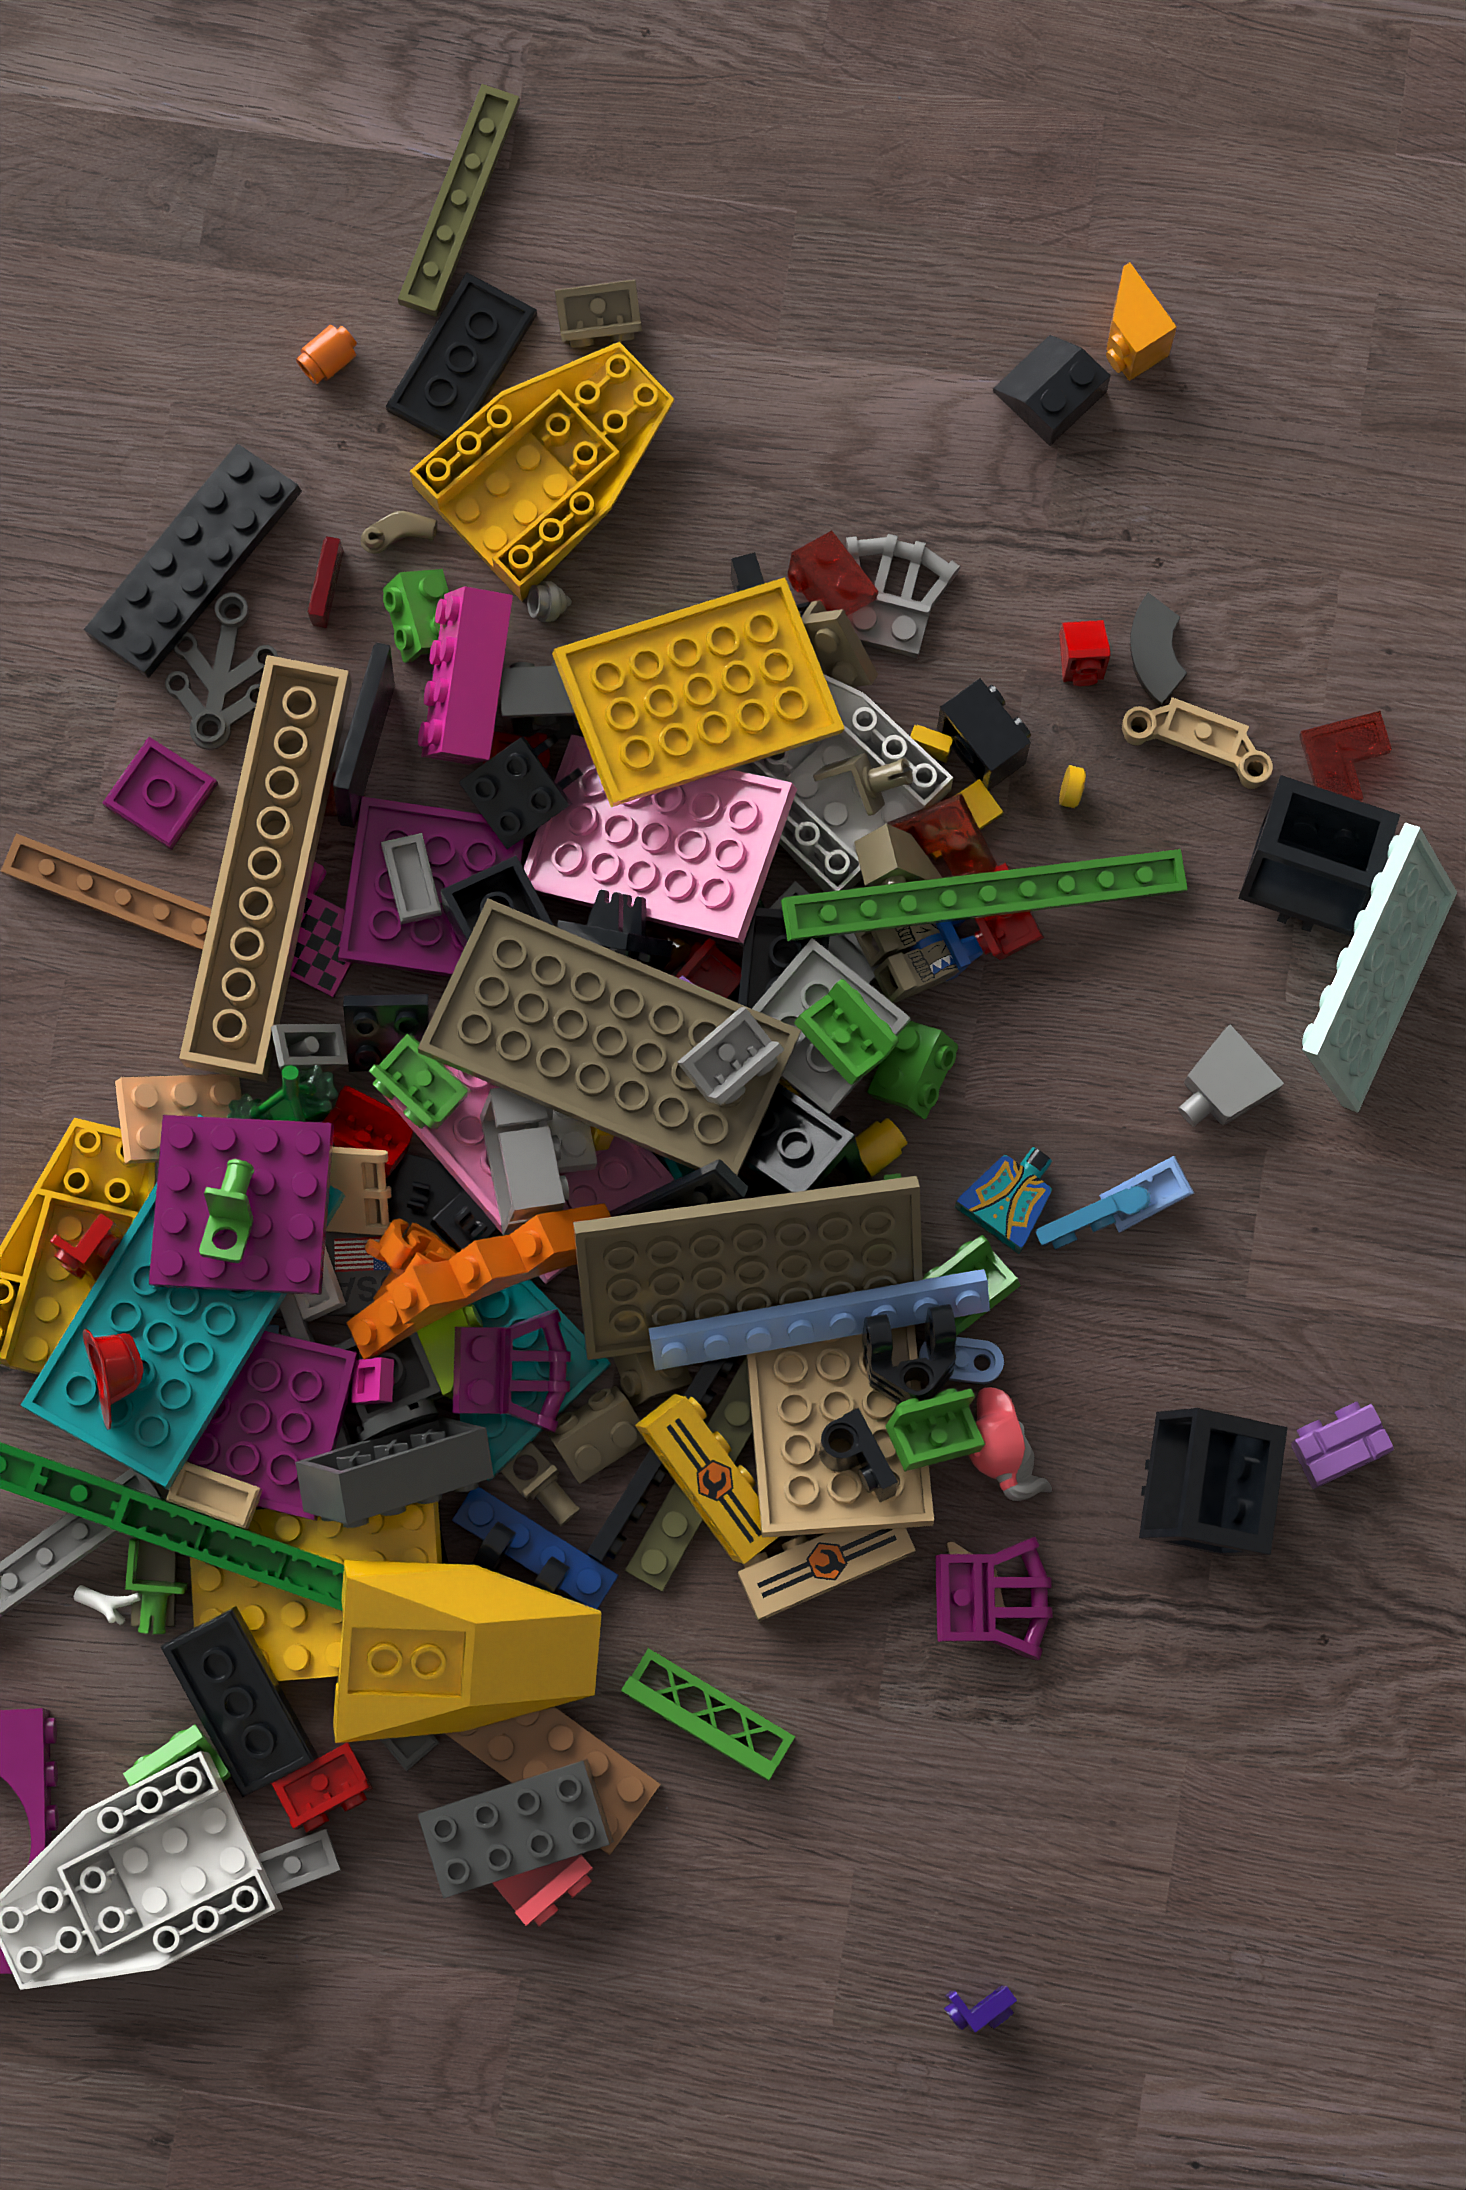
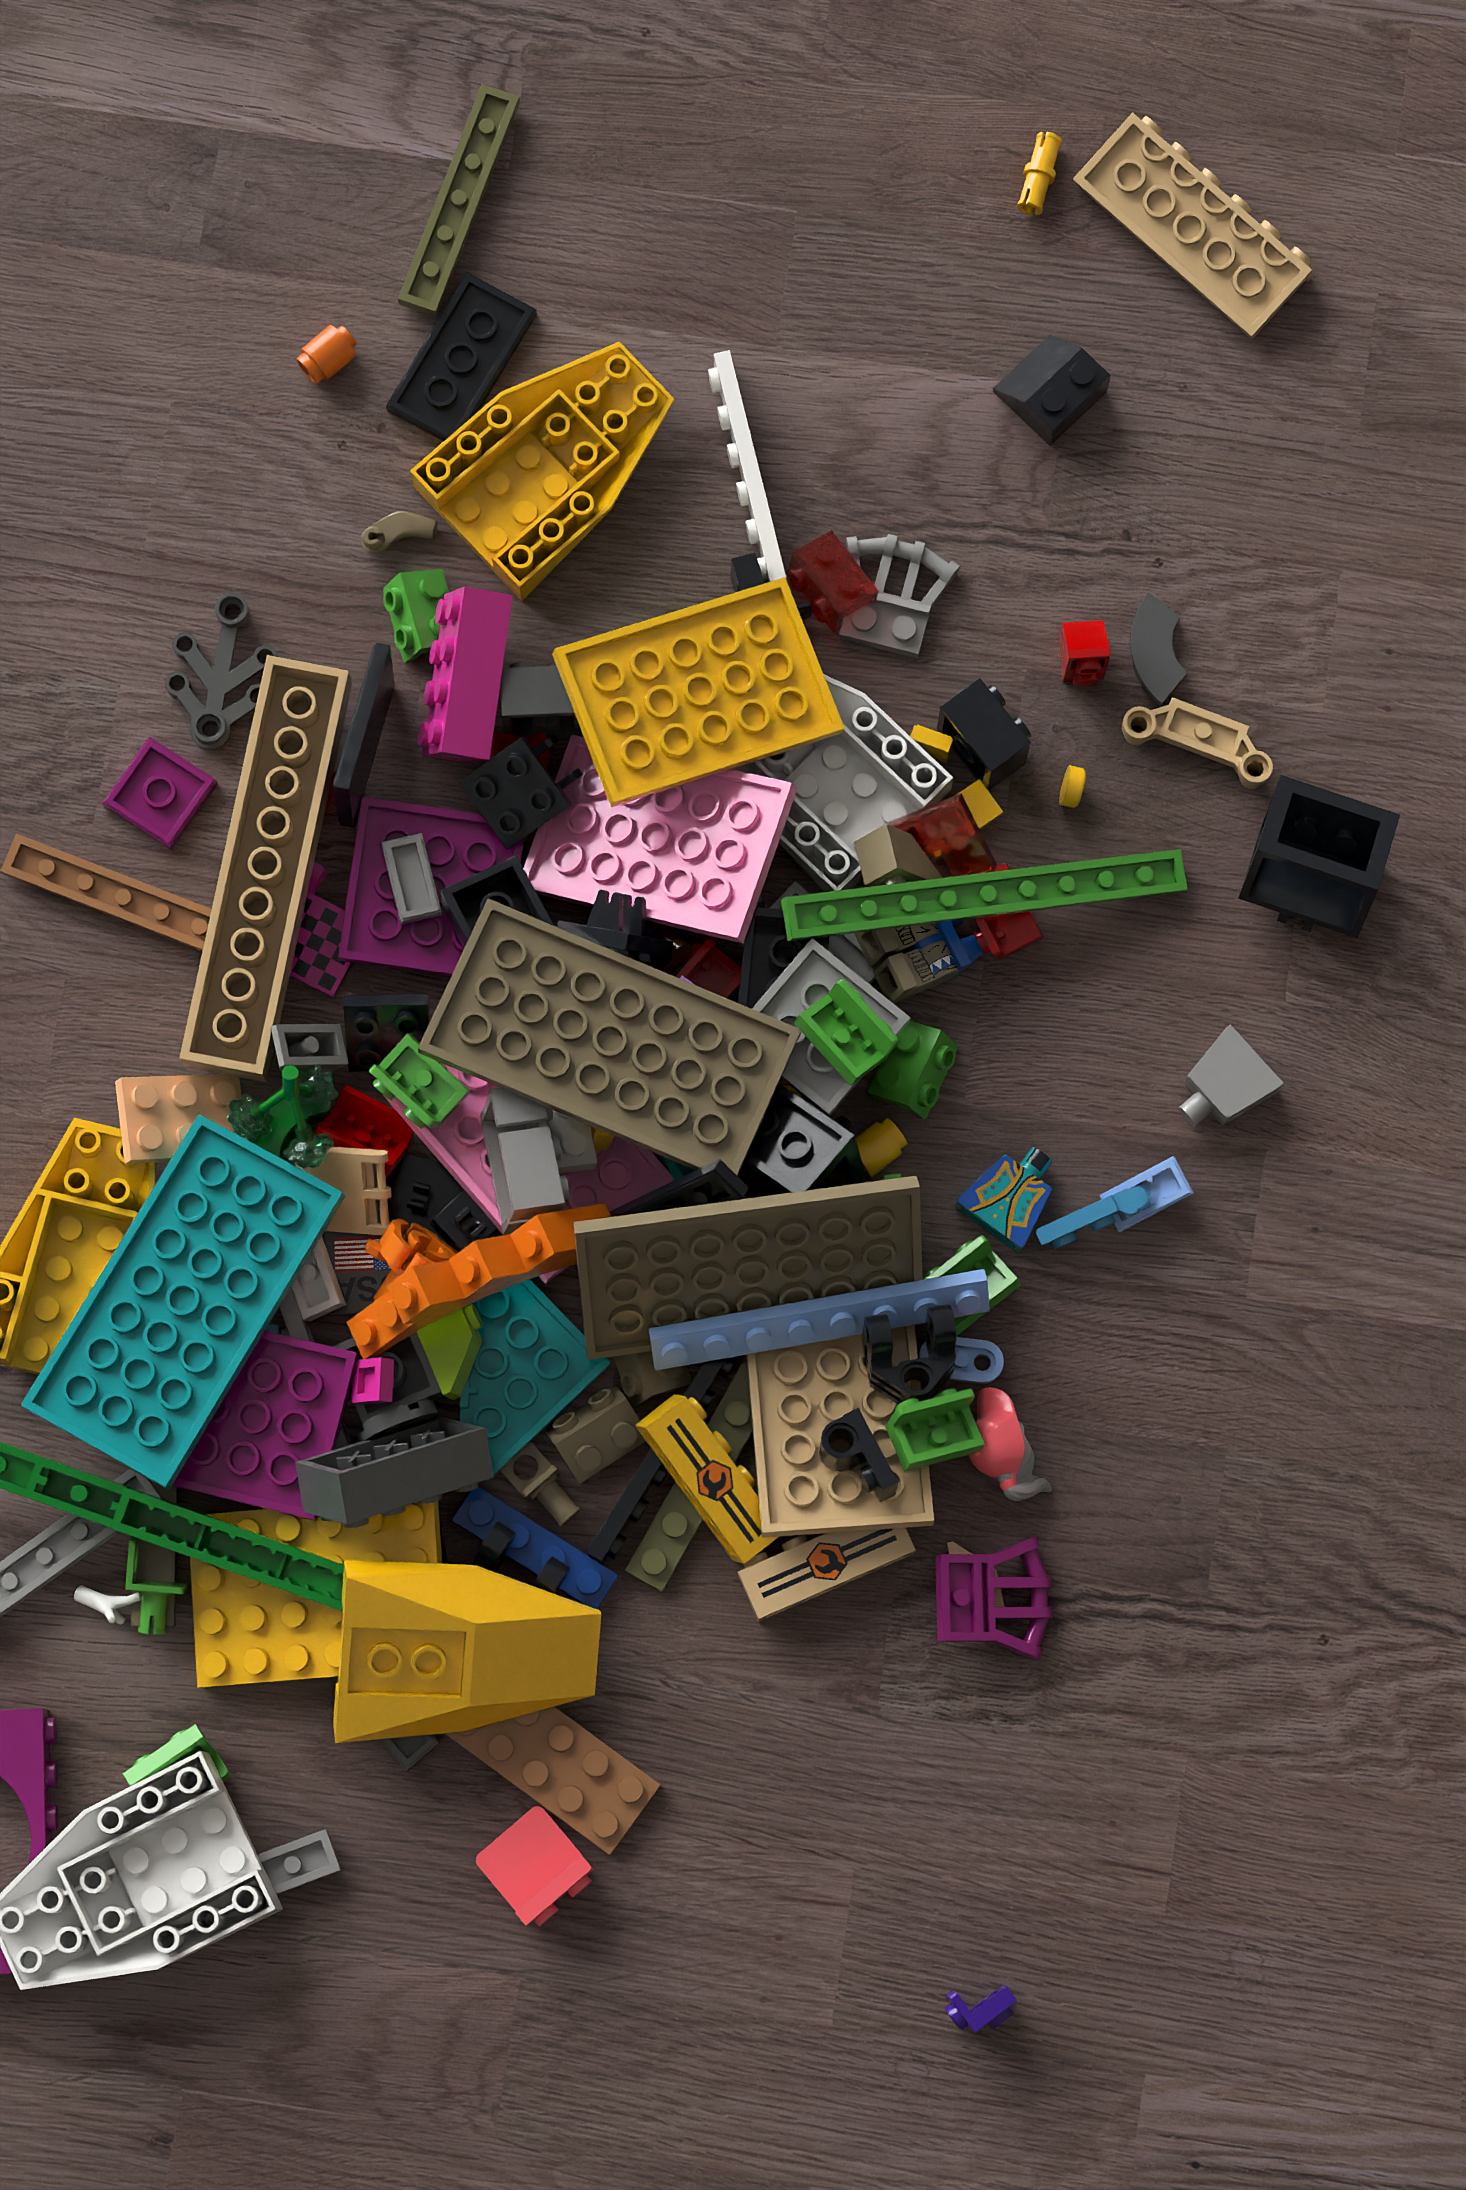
(92, 1251): red bracket -> none
(115, 1366): red piece -> none
(192, 560): black plate -> none
(215, 1495): tan tile -> none
(229, 1210): bright green bracket -> none
(239, 1701): black tile -> none
(284, 1194): magenta plate -> none
(322, 1787): red bracket -> none
(325, 581): dark red tile -> none
(485, 1370): magenta plate -> none
(515, 1828): dark grey brick -> none
(547, 601): light grey plate -> none
(598, 312): dark tan bracket -> none
(701, 1729): bright green fence -> none
(730, 1058): light grey bracket -> none
(742, 455): none -> white plate
(838, 646): dark tan bracket -> none
(869, 780): dark tan bracket -> none
(1039, 173): none -> yellow pin
(1139, 327): light orange slope -> none
(1194, 224): none -> tan bracket
(1213, 1482): black piece -> none
(1337, 745): clear red plate -> none
(1341, 1445): medium lavender brick -> none
(1379, 967): light aqua plate -> none

